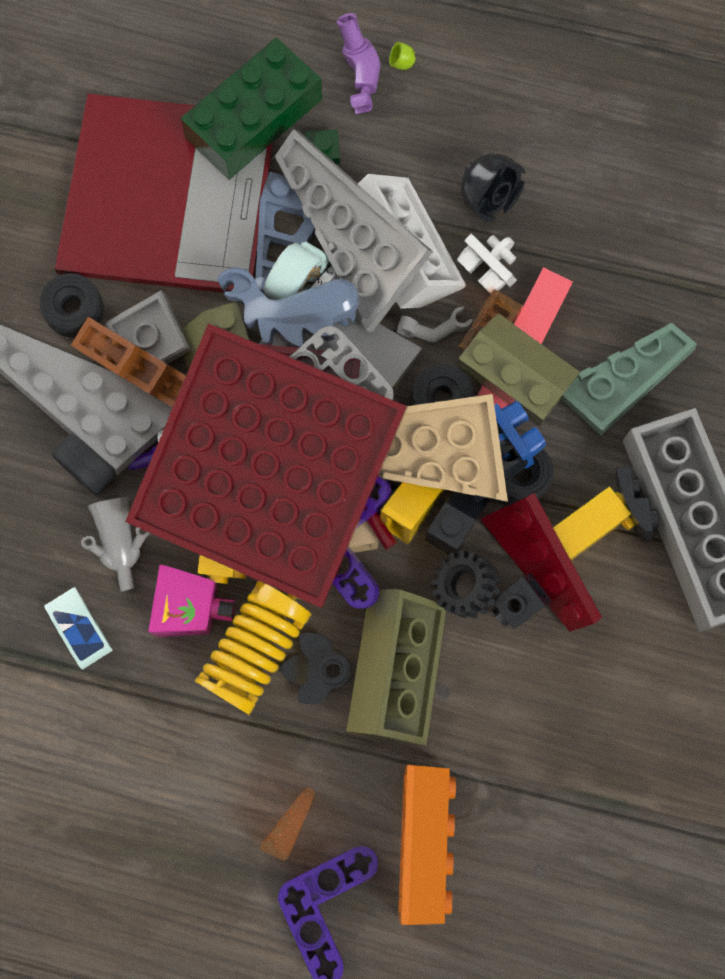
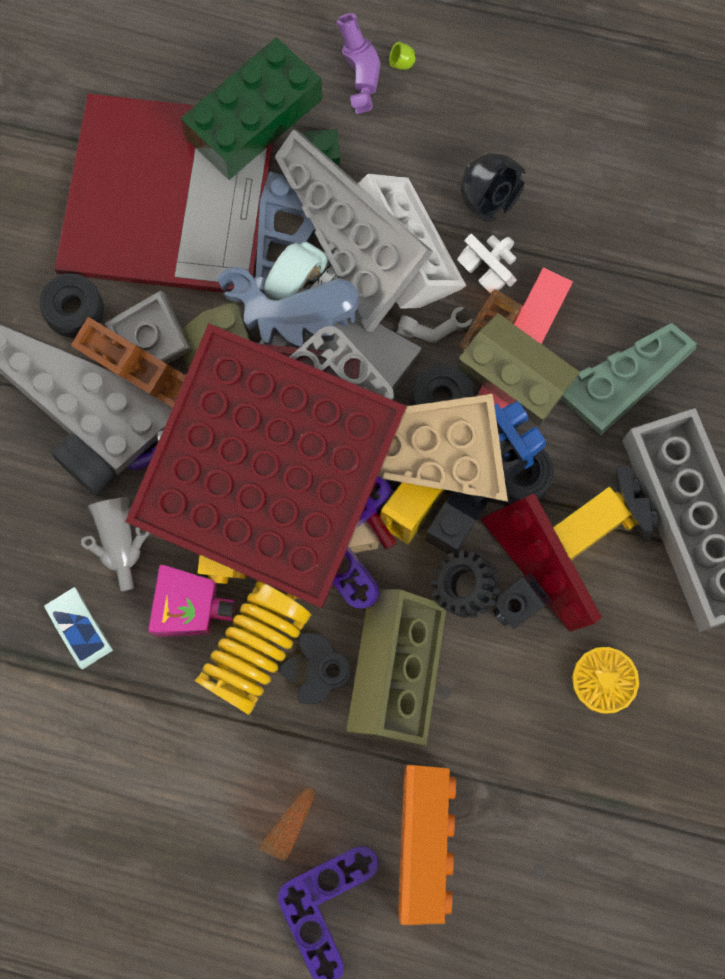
(605, 680): none -> yellow wheel

